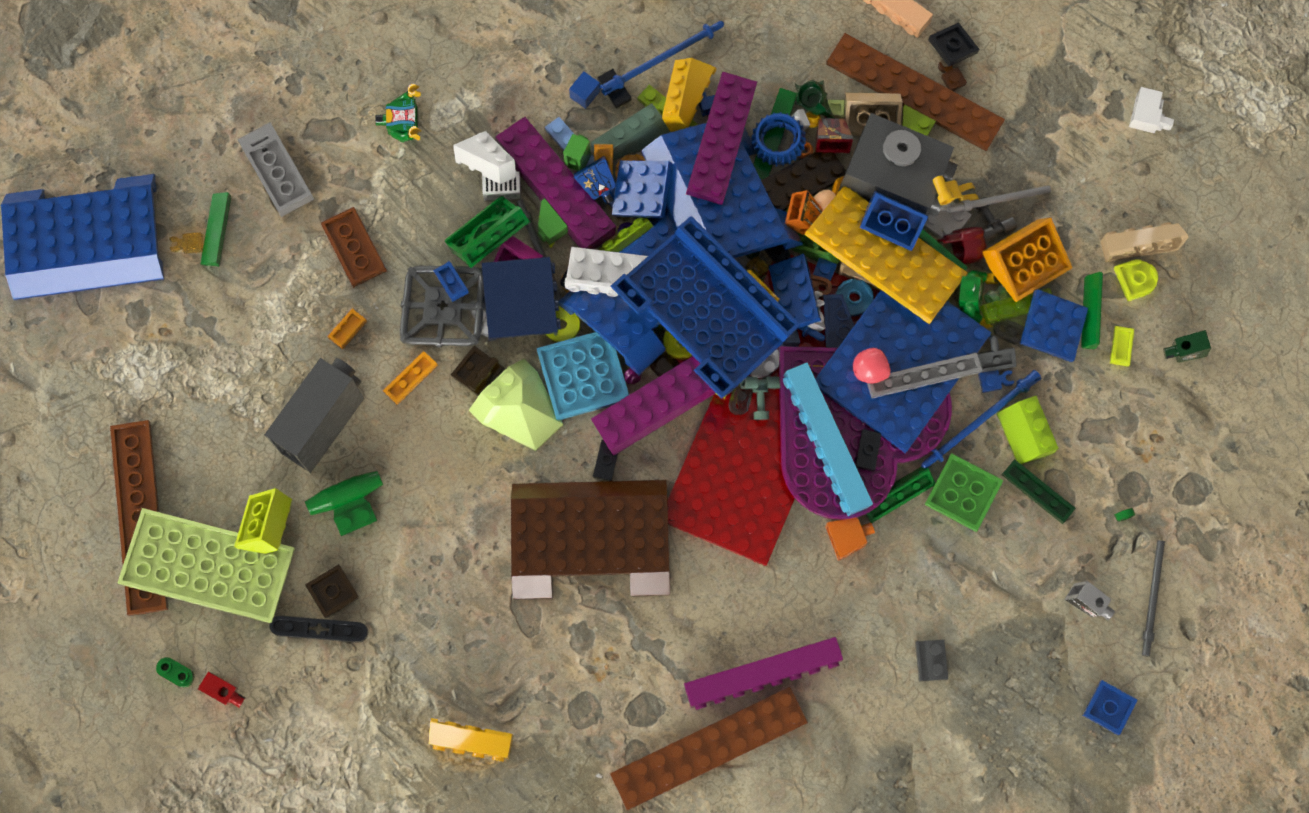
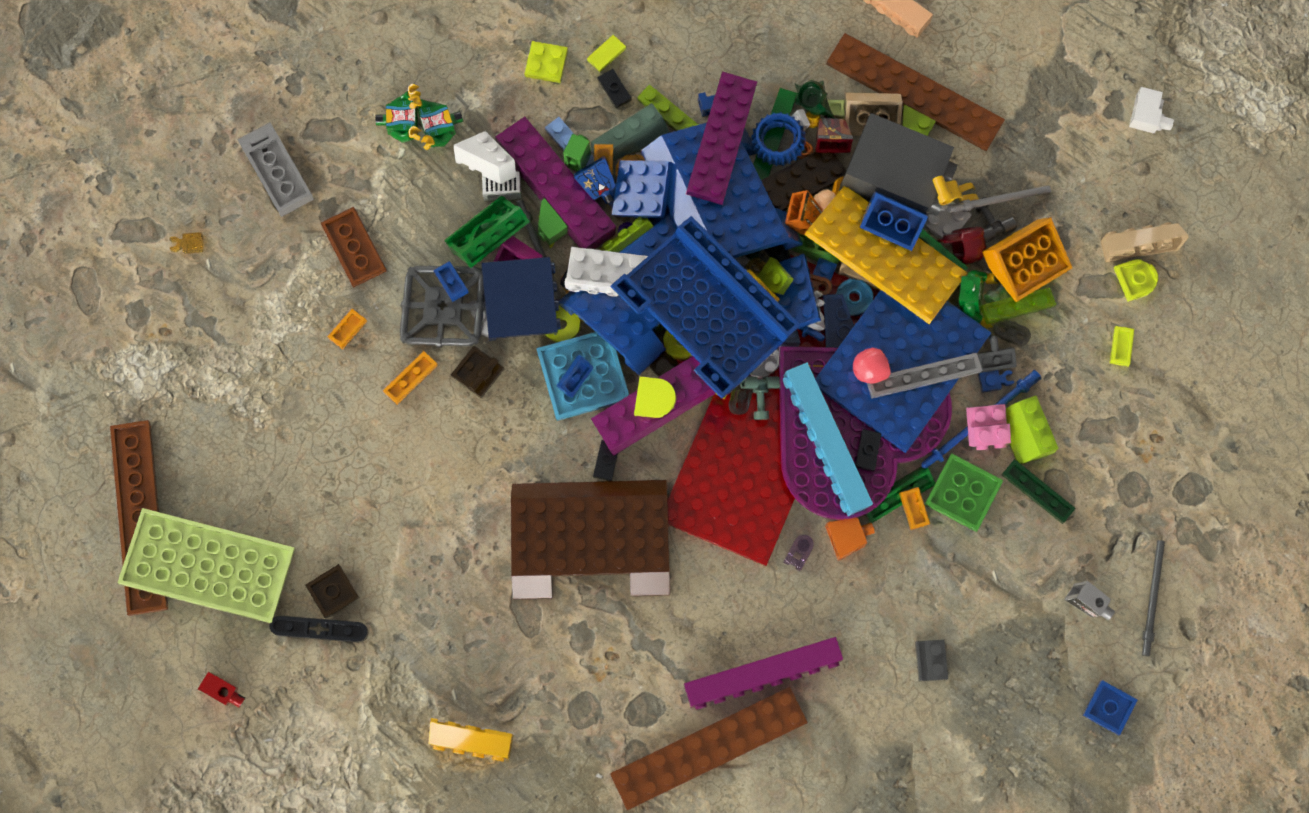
(80, 239): blue slope -> none
(174, 671): green plate -> none
(216, 229): green slope -> none
(264, 521): neon yellow slope -> none
(316, 413): dark grey brick -> none
(347, 501): green plate -> none
(435, 121): none -> torso
(518, 406): yellowish green wedge -> none
(546, 62): none -> neon yellow plate
(575, 376): none -> blue plate
(584, 90): blue piece -> none
(606, 53): none -> neon yellow tile
(618, 81): blue bar -> none
(632, 377): magenta plate -> none
(654, 398): none -> neon yellow tile
(685, 92): yellow wedge -> none
(775, 276): none -> lime wing
(802, 545): none -> plate
(904, 138): light grey tile -> none
(914, 508): none -> light orange plate
(952, 77): reddish brown plate -> none
(953, 44): black plate -> none
(988, 426): none -> bright pink plate
(1054, 325): blue plate -> none
(1093, 301): green slope -> none
(1125, 514): green tile -> none
(1196, 345): dark green torso -> none

